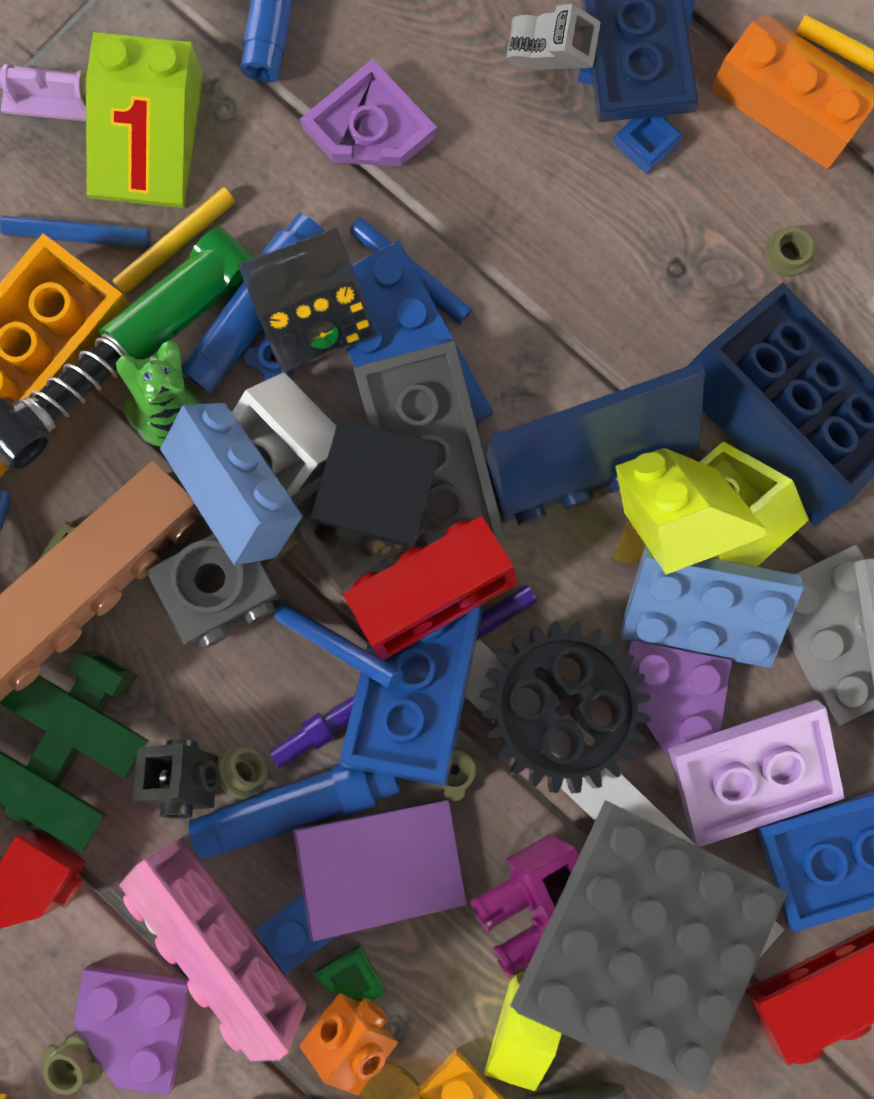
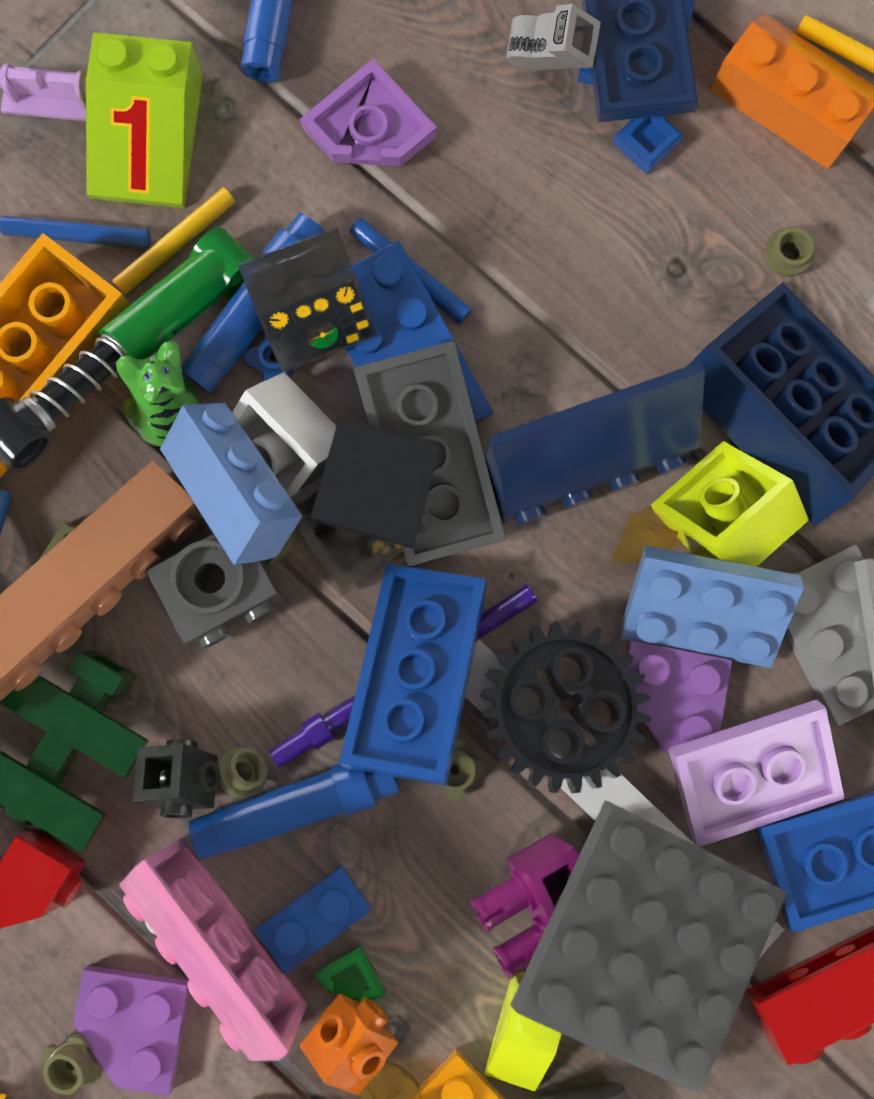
(339, 646): blue bar -> none
(379, 869): medium lavender tile -> none
(430, 587): red brick -> none
(684, 509): neon yellow slope -> none

